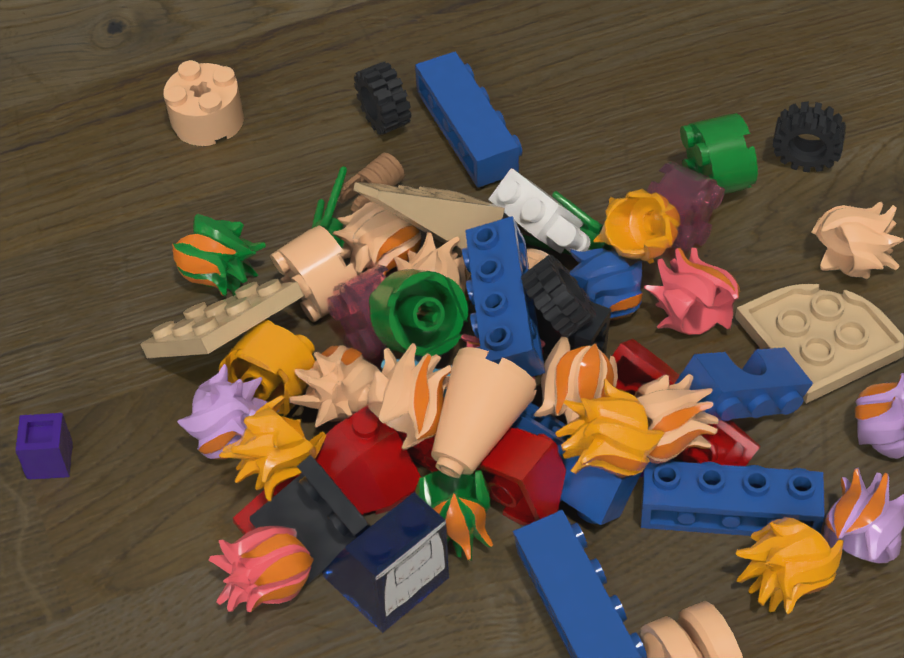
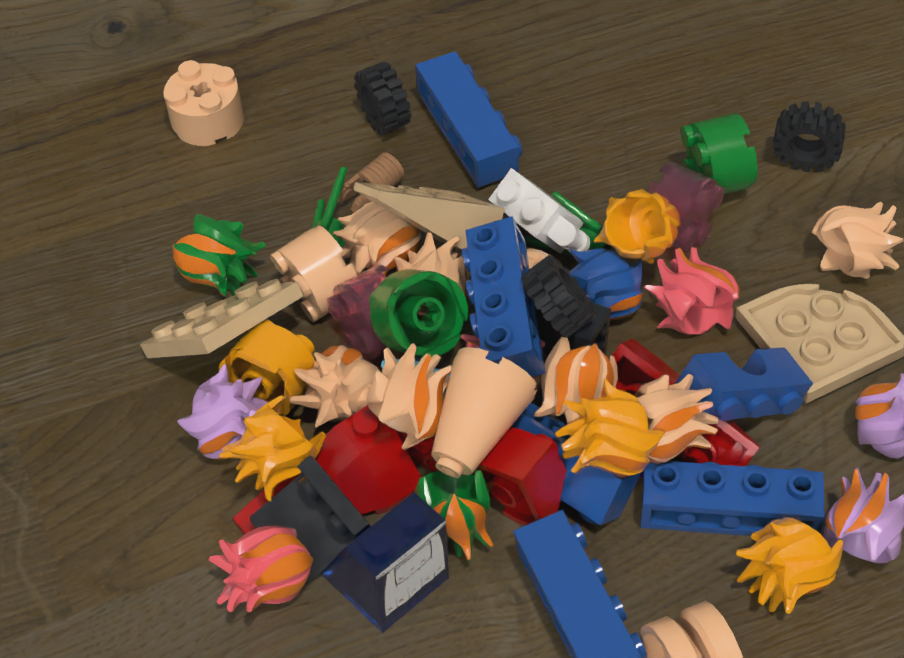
(44, 446): dark purple panel -> none

